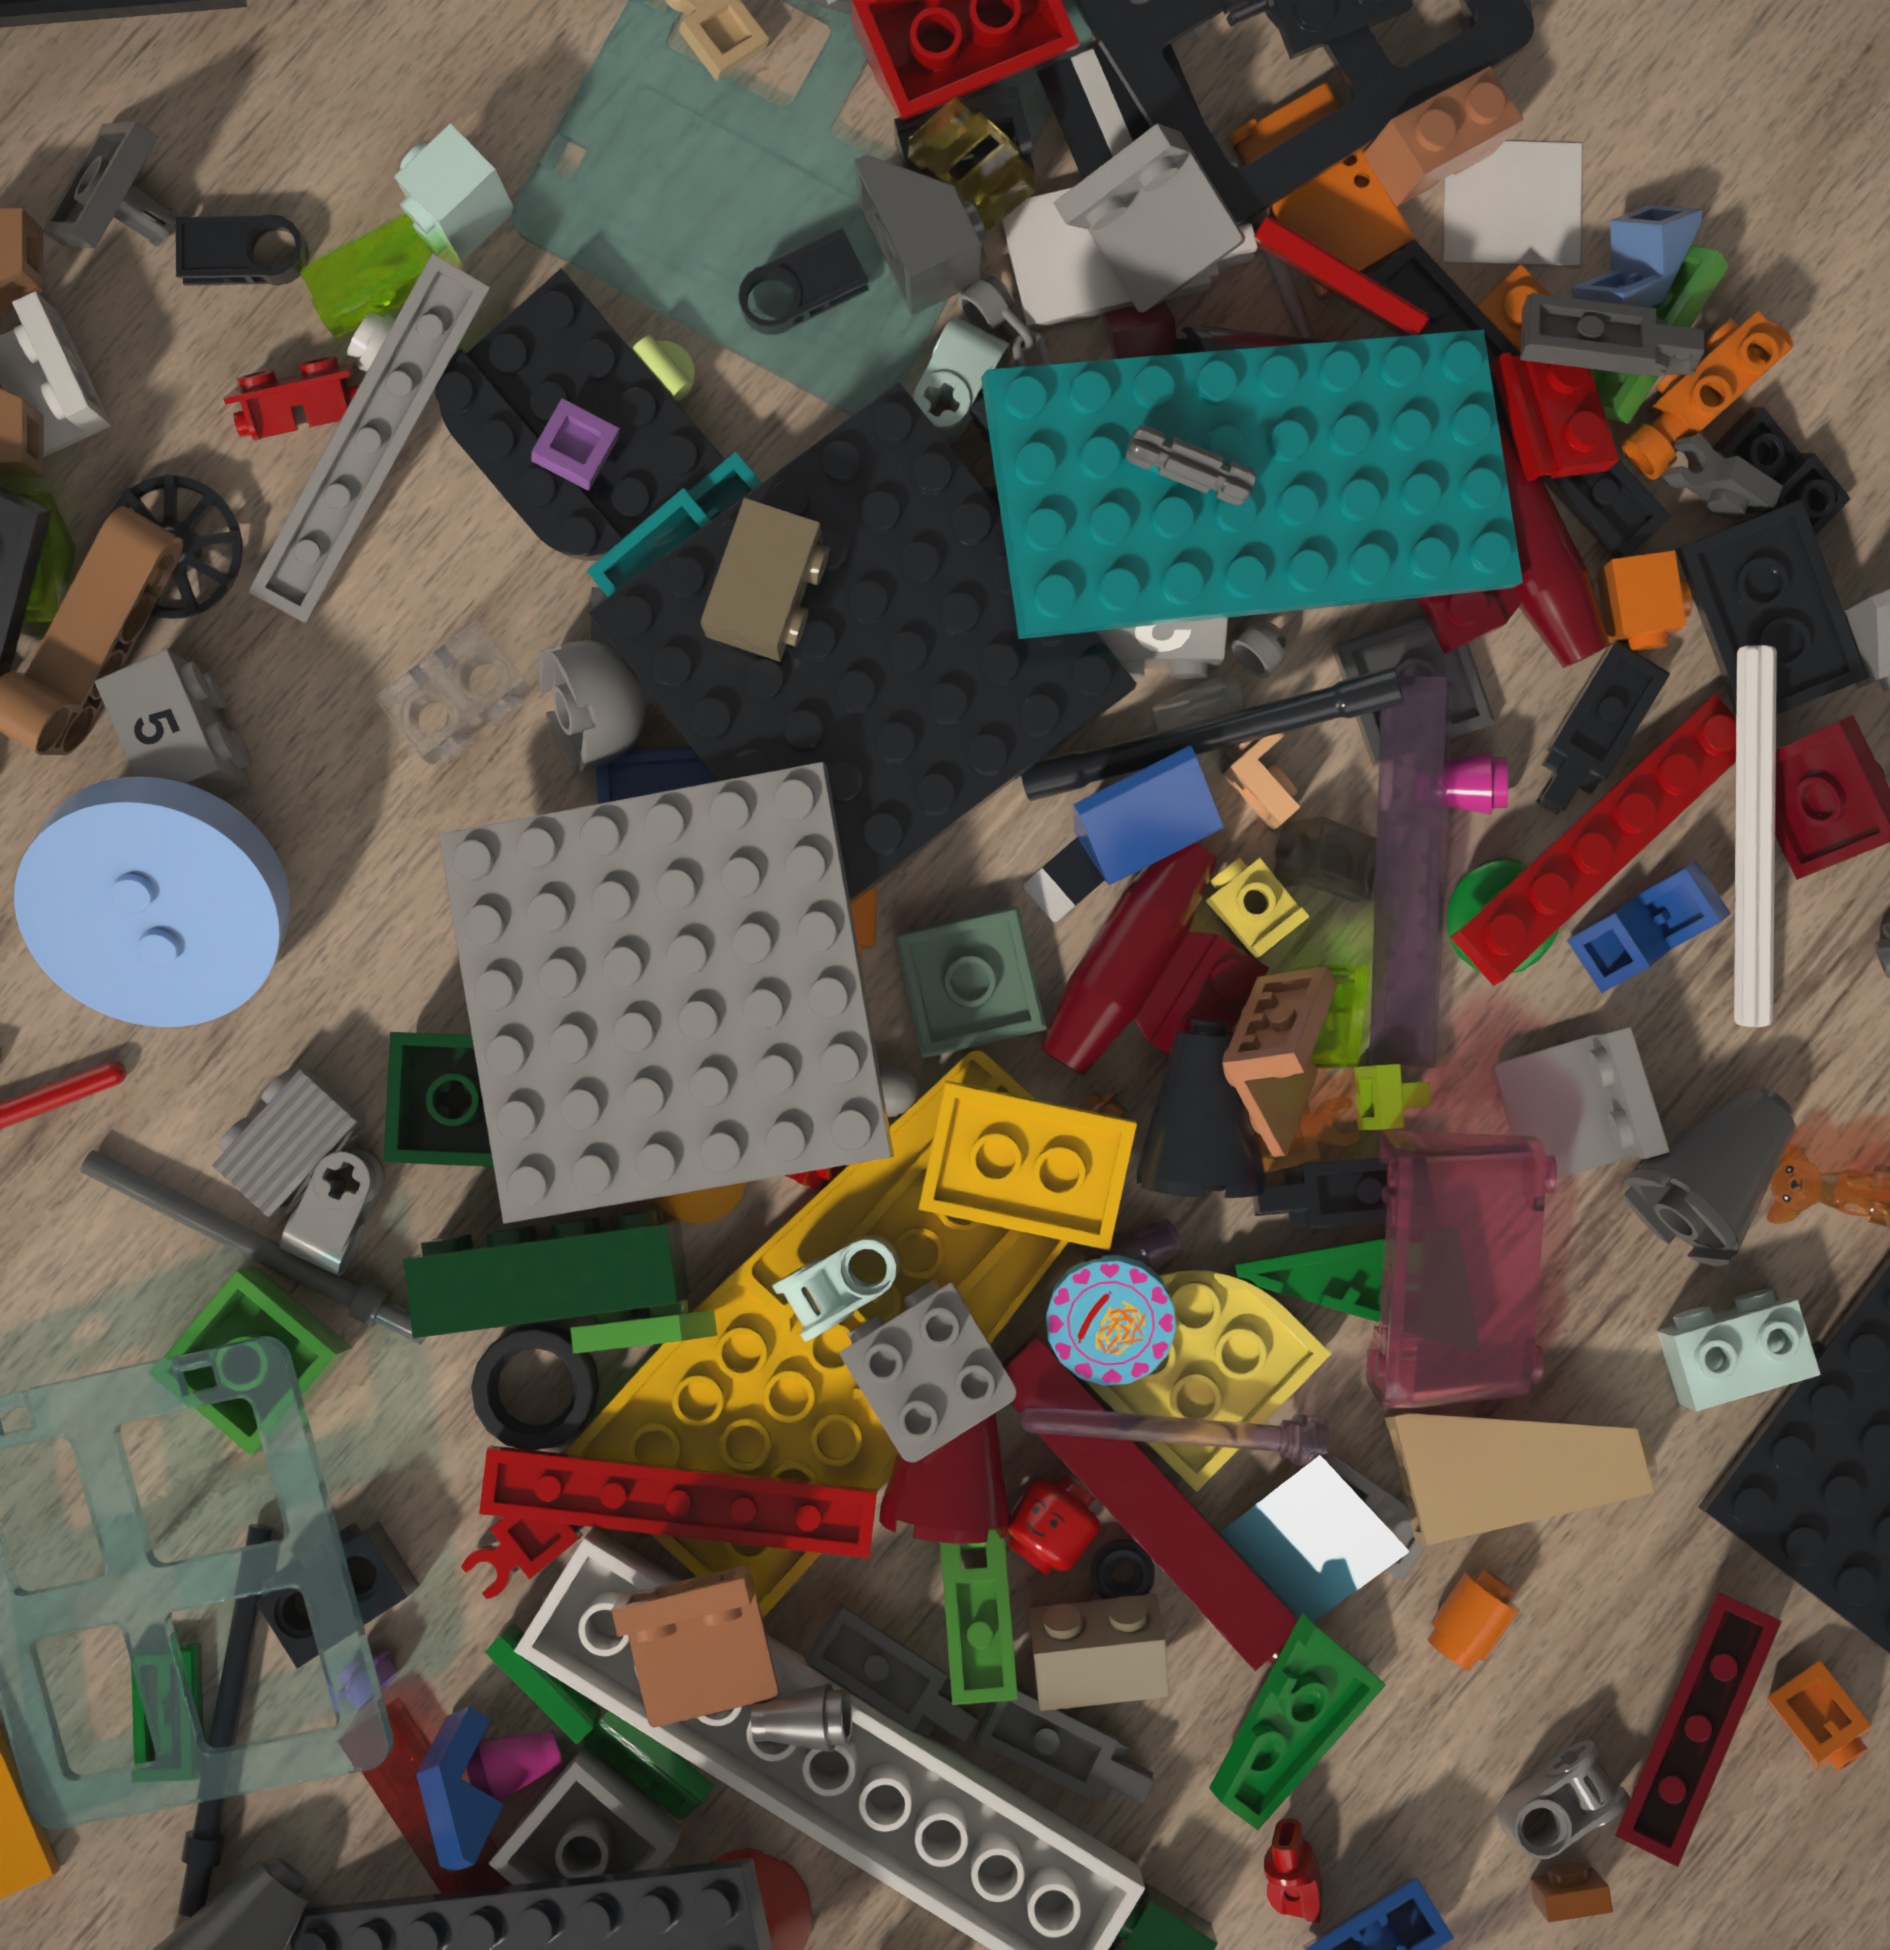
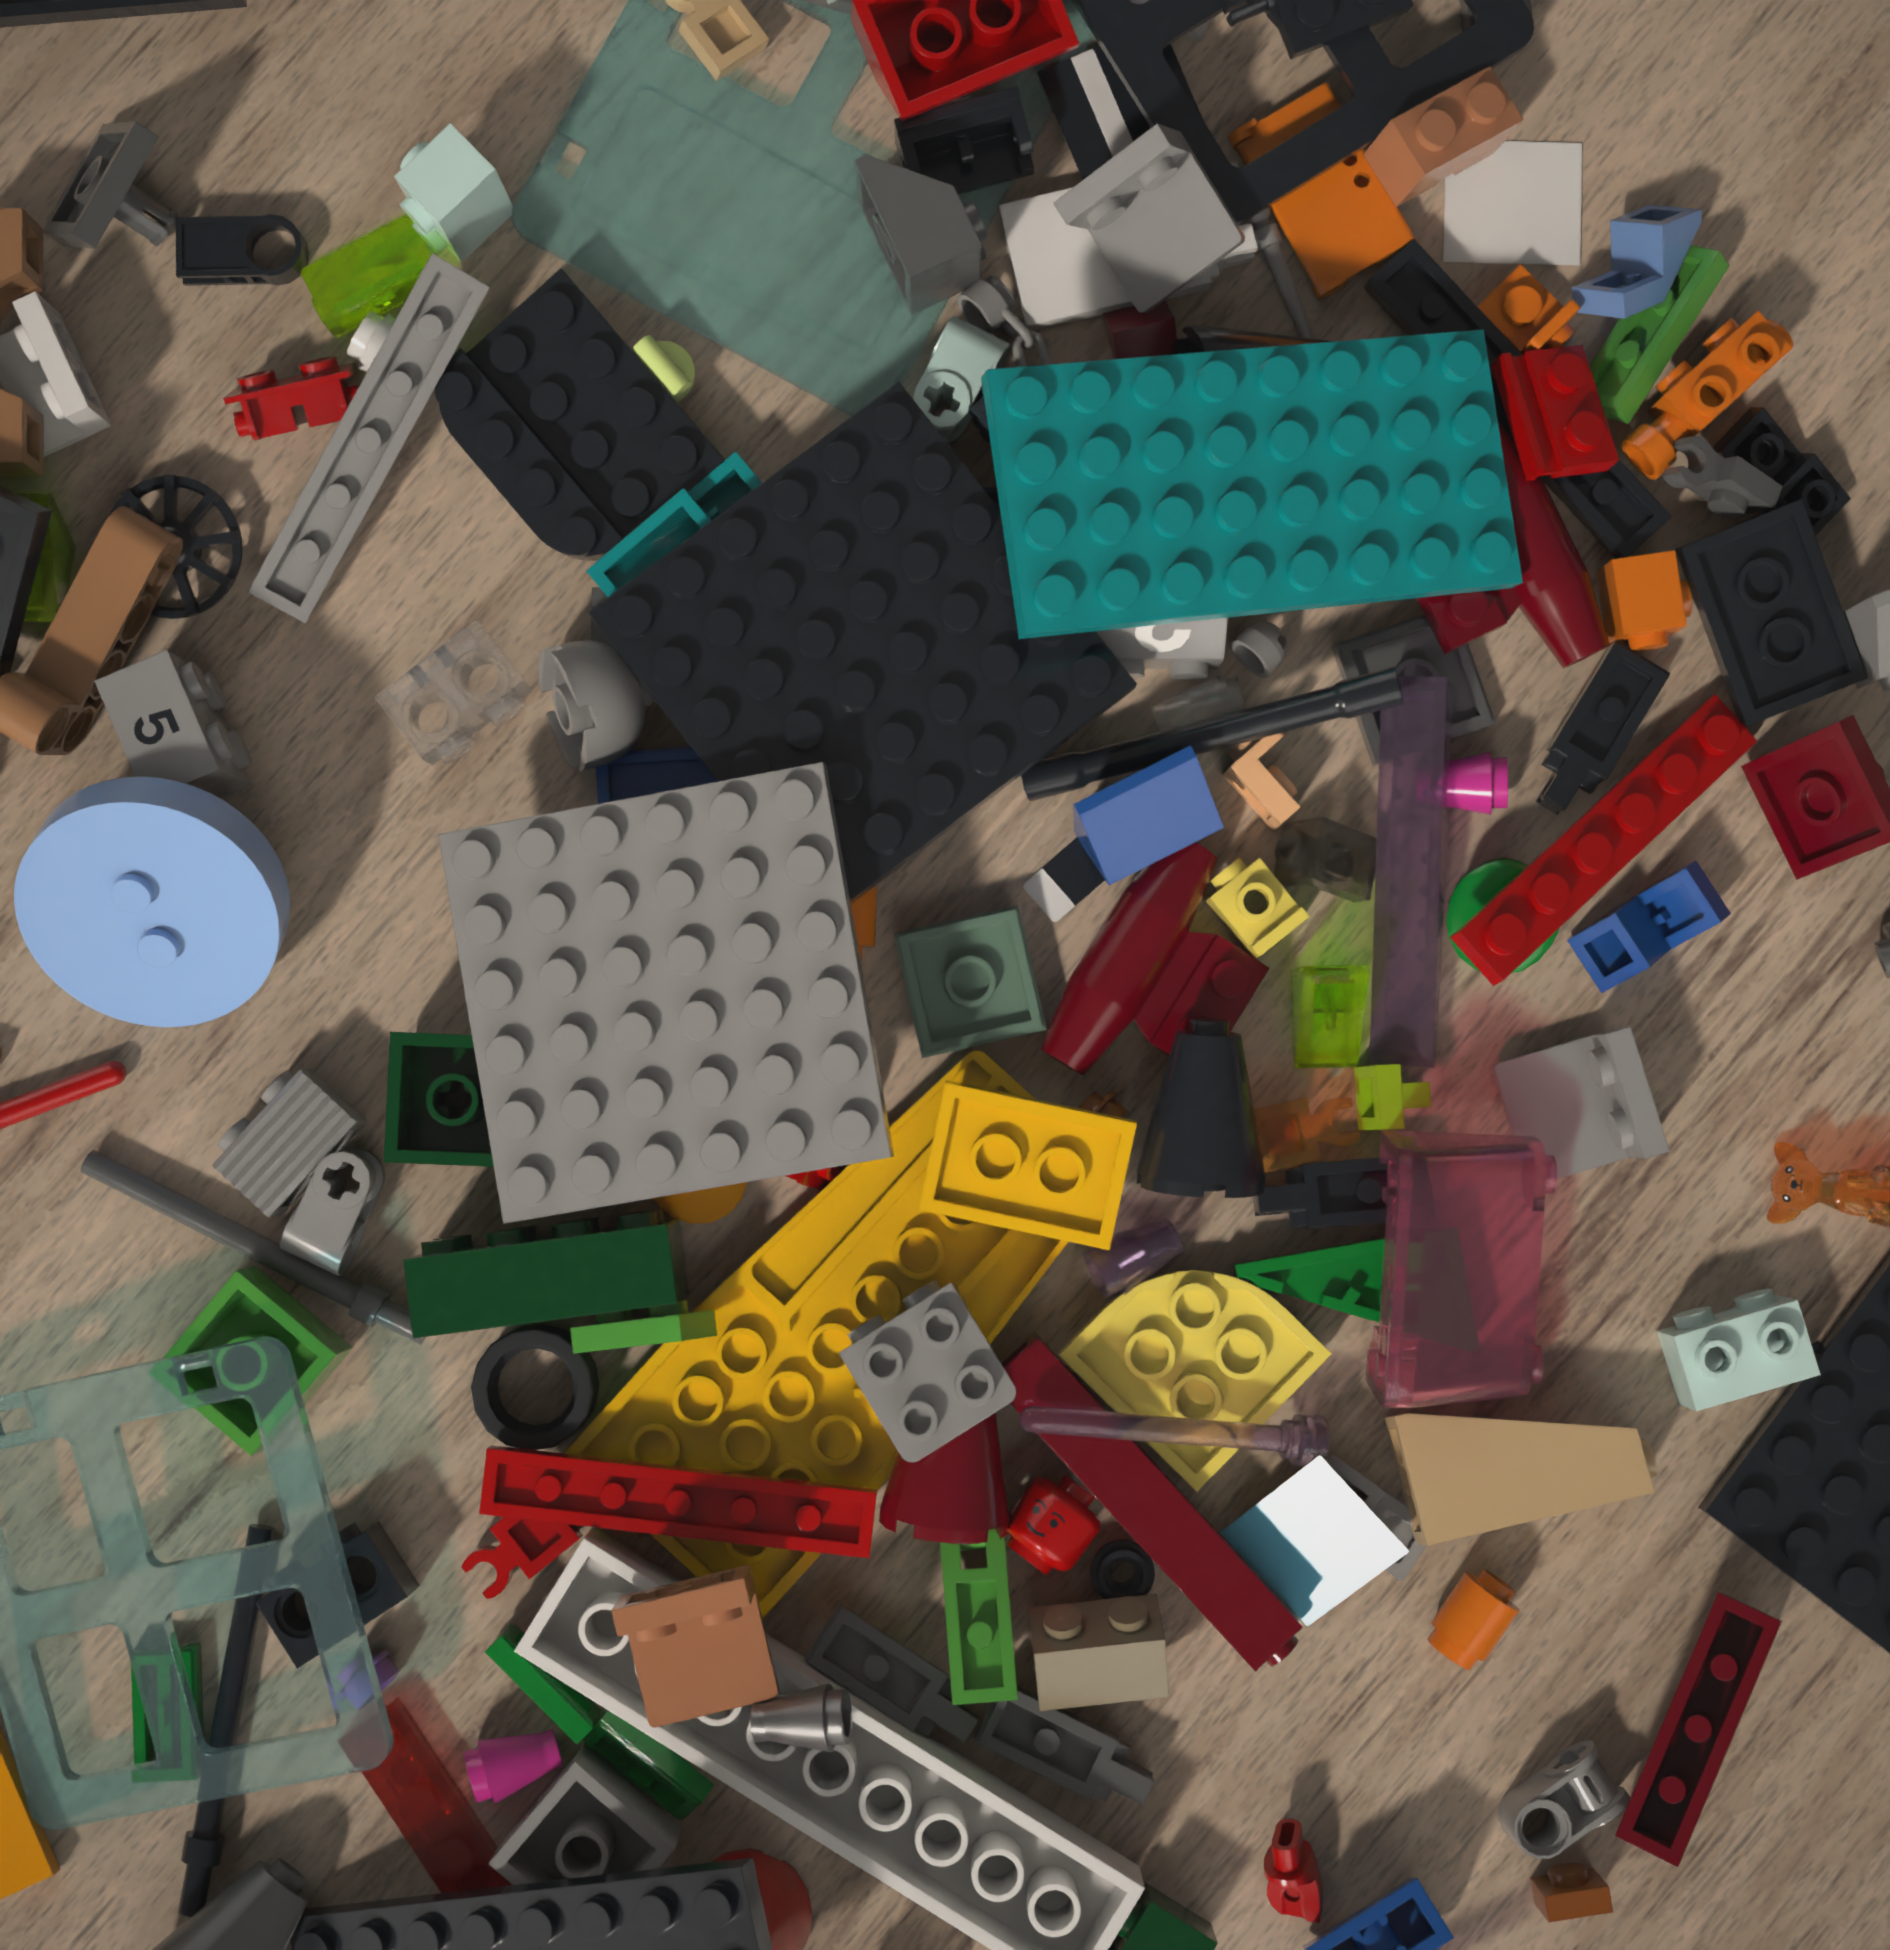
(456, 1810): blue slope -> none
(575, 444): medium lavender plate -> none
(765, 580): dark tan piece -> none
(819, 276): black piece -> none
(835, 1285): light aqua piece -> none
(899, 1089): light grey hinge -> none
(995, 183): clear yellow piece -> none
(1111, 1320): medium azure tile -> none
(1190, 465): dark grey axle -> none
(1273, 1050): nougat bracket -> none
(1293, 1722): green wing -> none
(1341, 279): red tile -> none
(1606, 337): dark grey hinge -> none
(1714, 1176): dark grey cone -> none
(1755, 835): white axle -> none
(1822, 1718): orange bracket -> none

